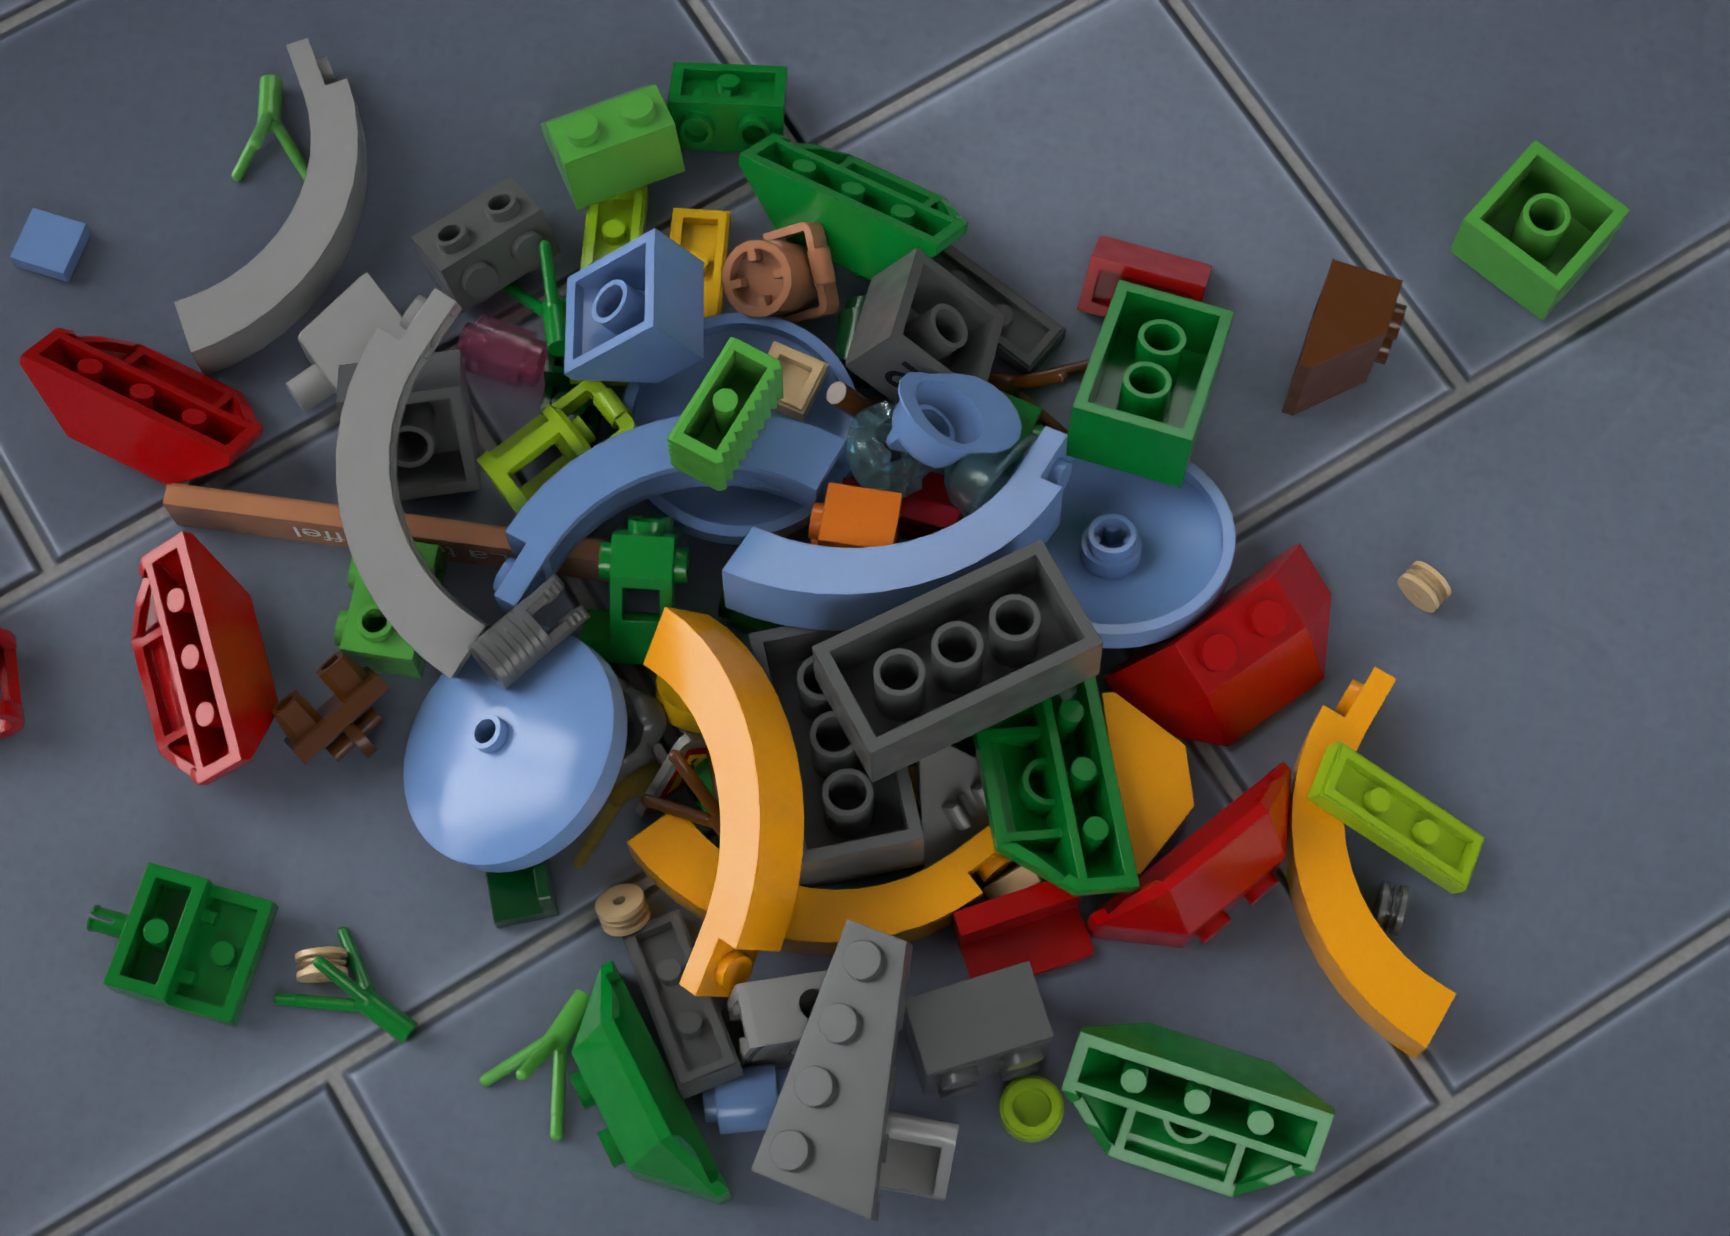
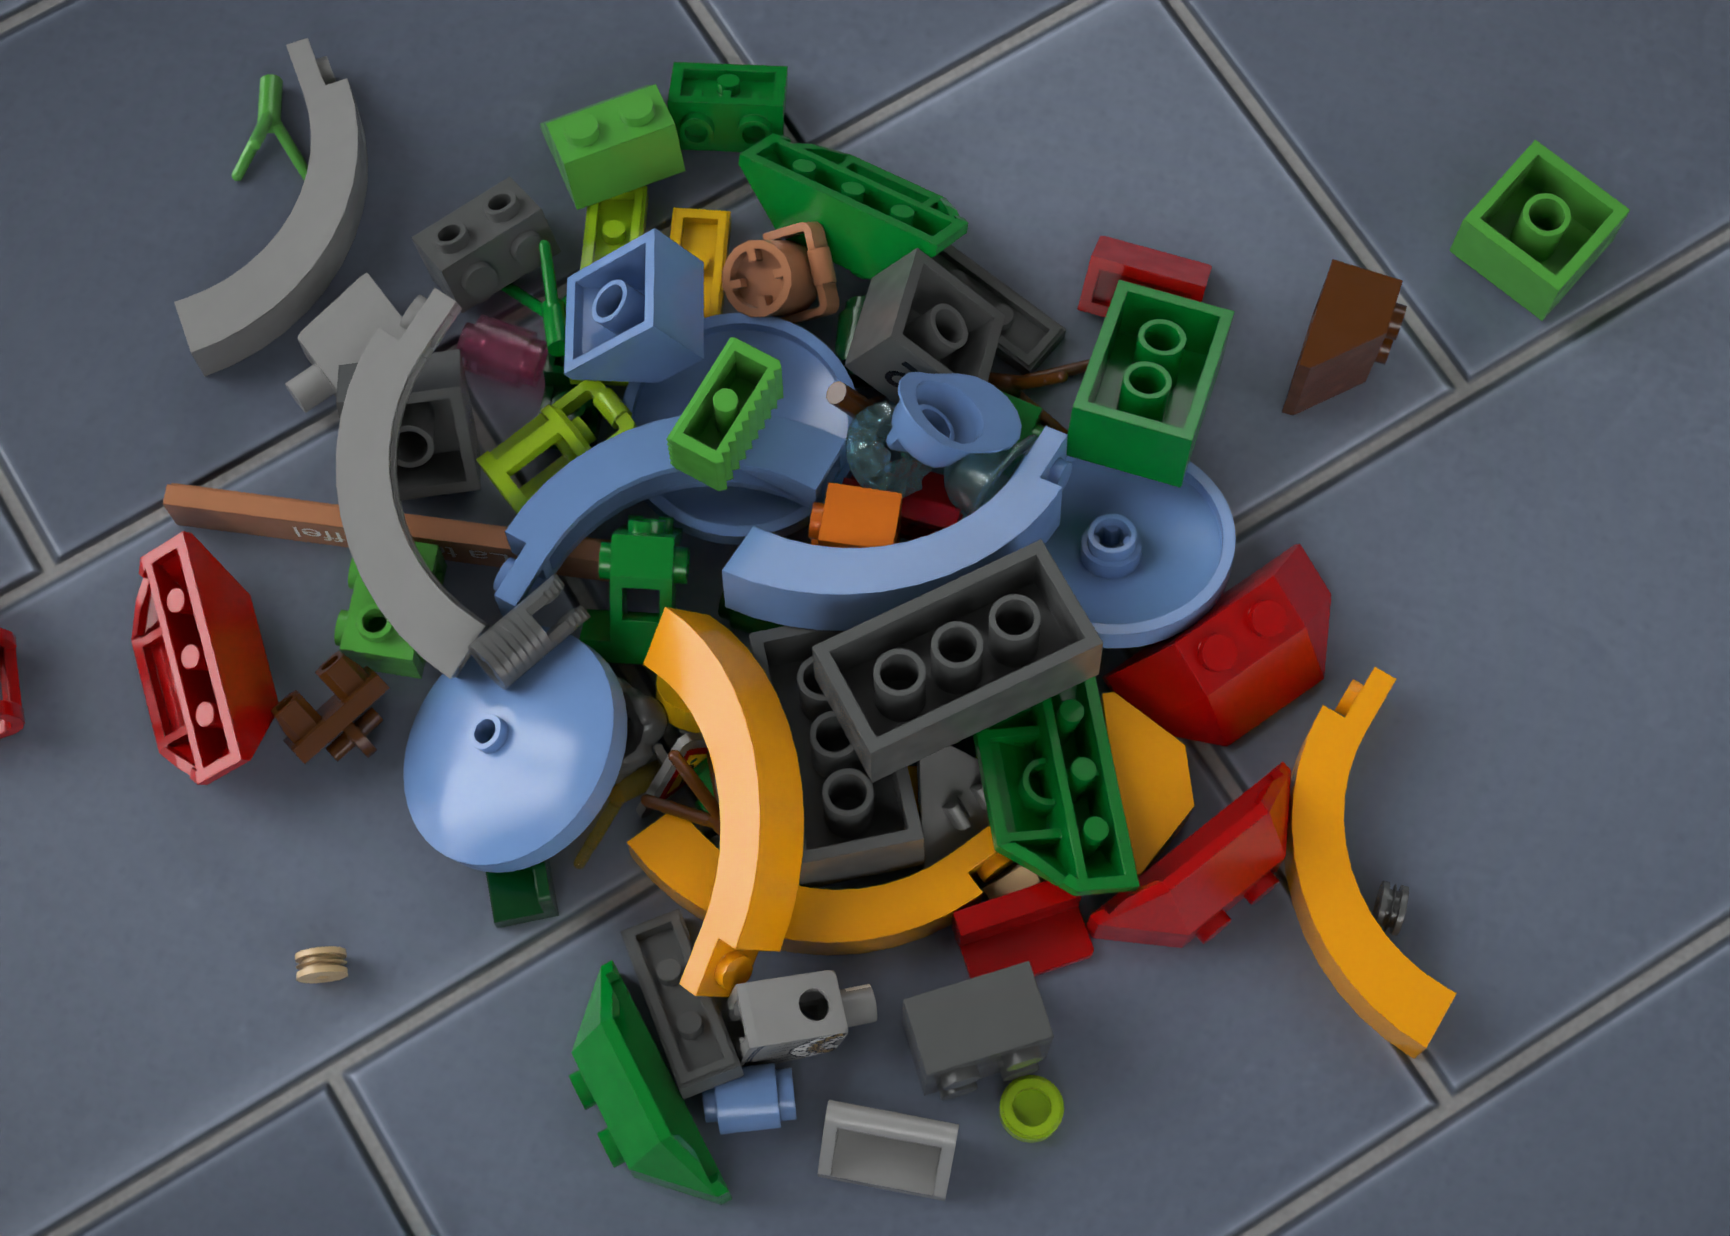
(50, 245): medium blue tile -> none
(140, 405): red wedge -> none
(186, 944): green plate -> none
(364, 997): green plant -> none
(531, 1057): bright green plant -> none
(622, 909): tan piece -> none
(801, 380): tan tile -> none
(836, 1097): dark grey wing -> none
(1194, 1108): green wedge -> none
(1396, 817): lime tile -> none
(1424, 586): tan piece -> none

